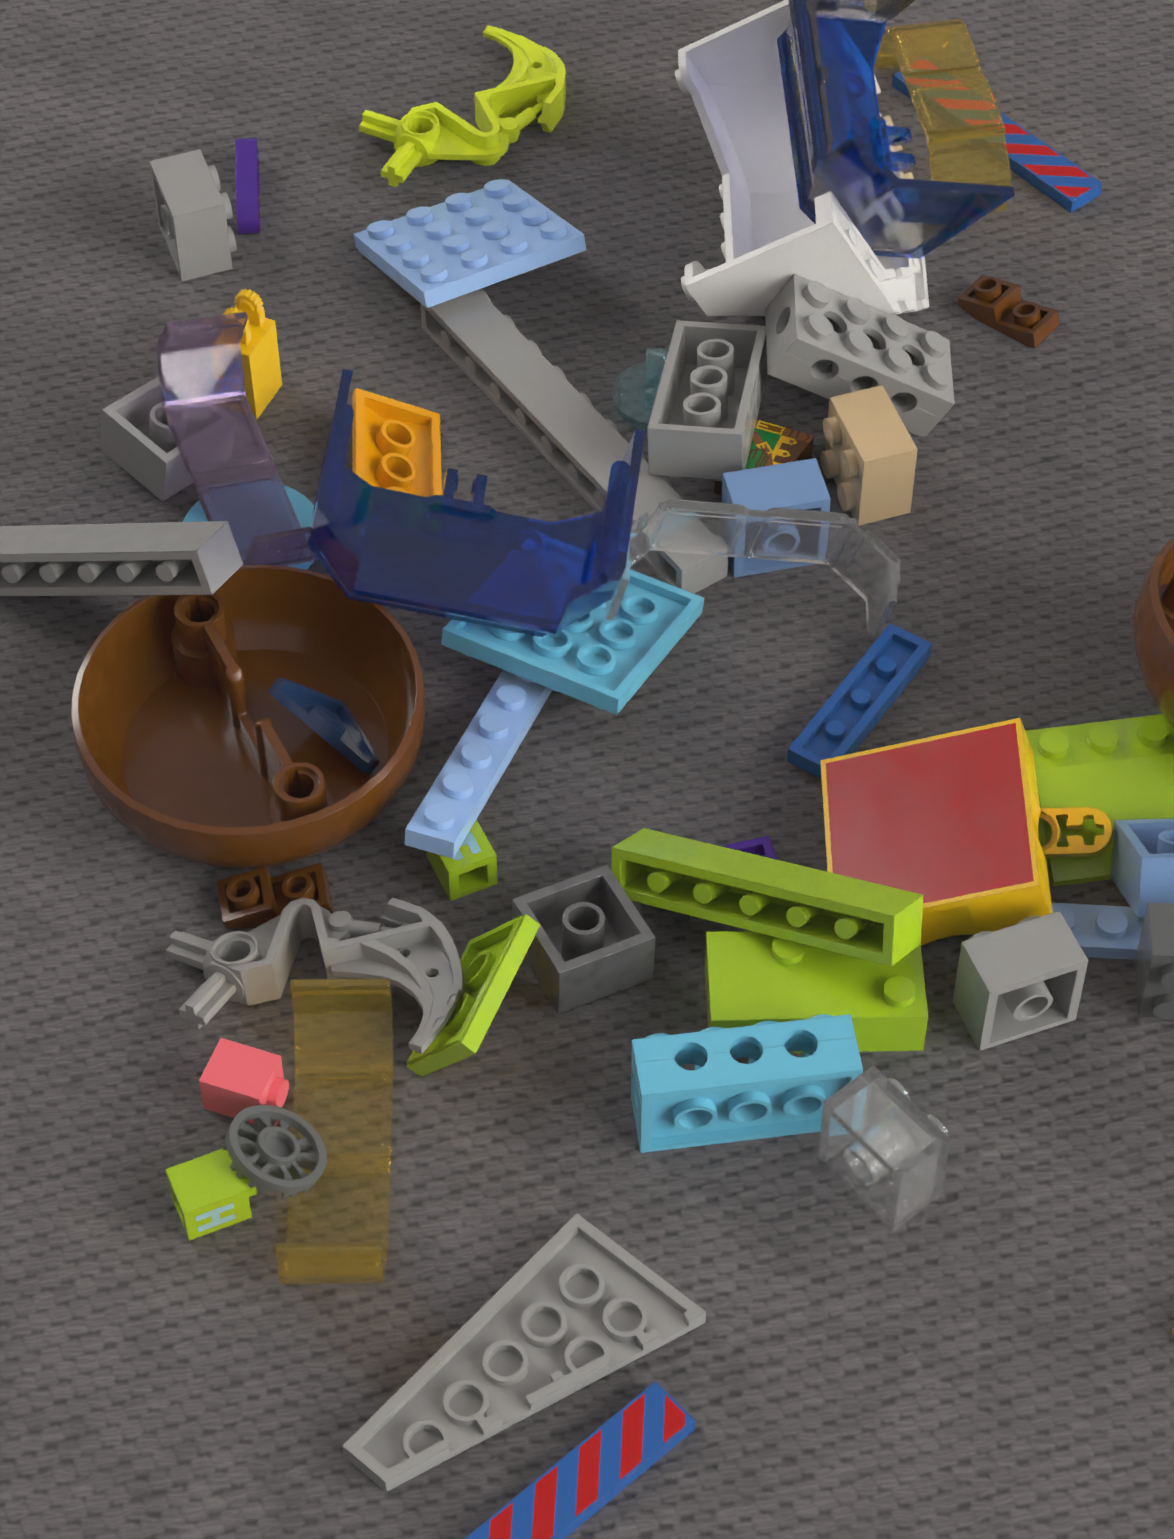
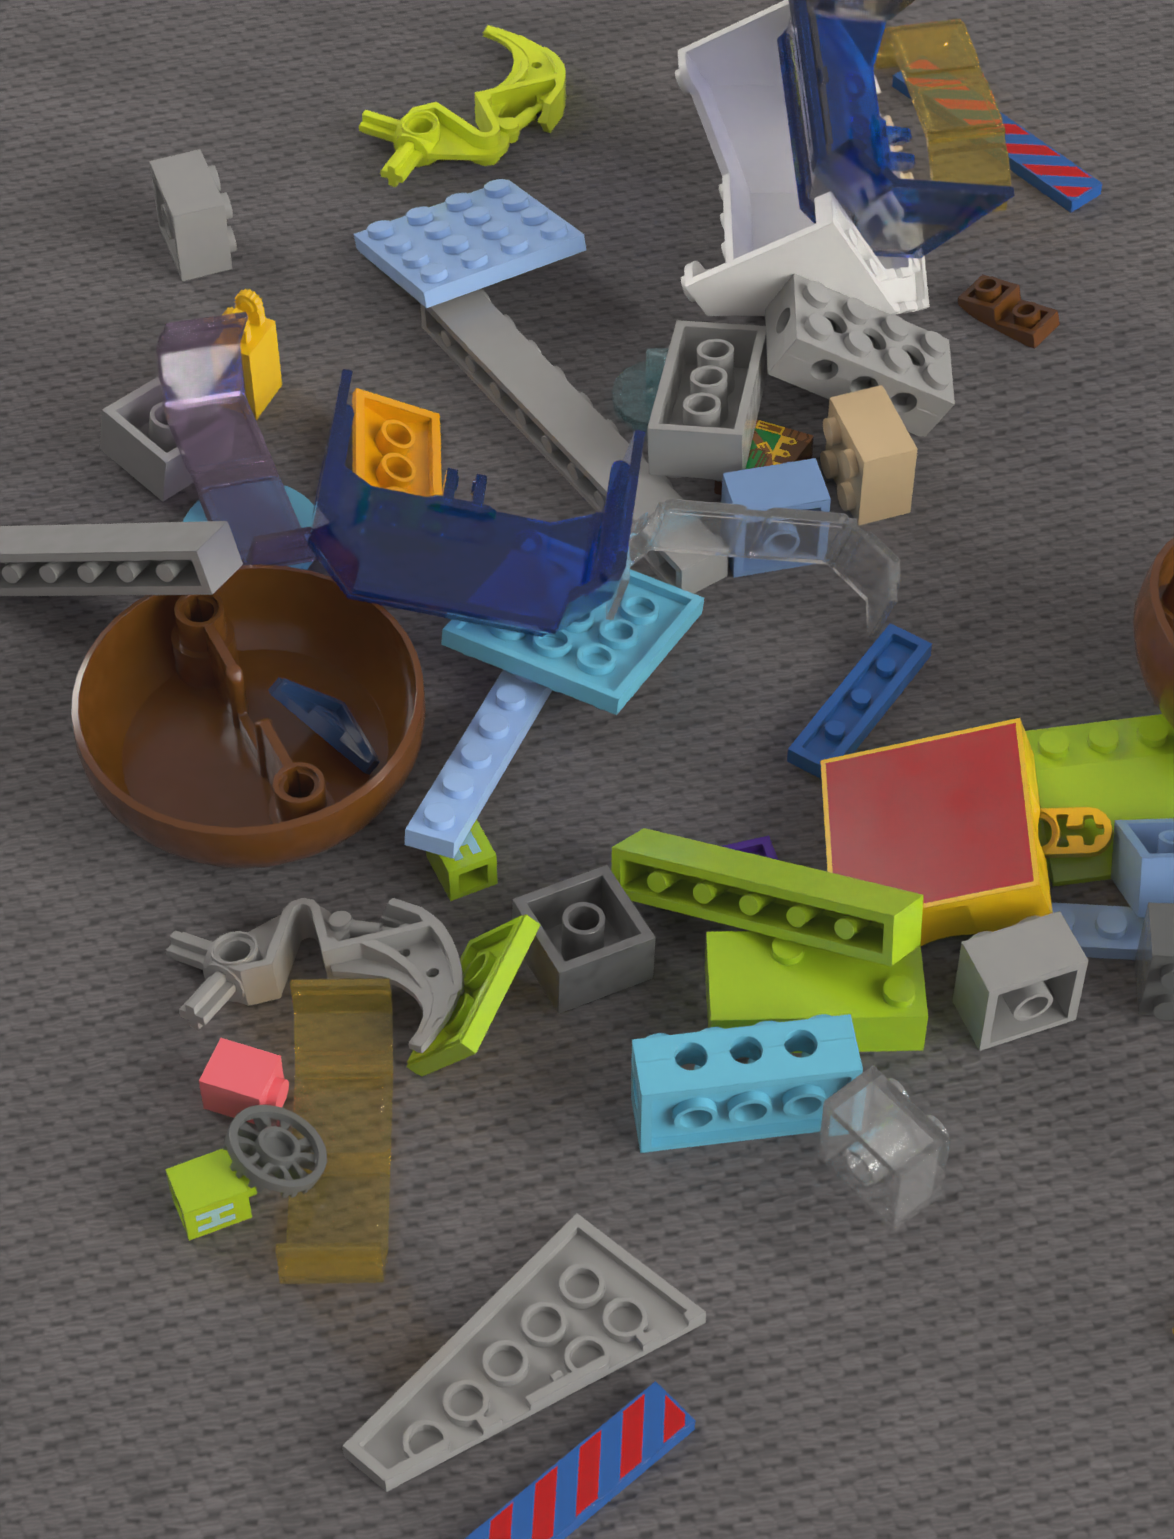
(247, 185): dark purple beam -> none
(258, 897): reddish brown slope -> none

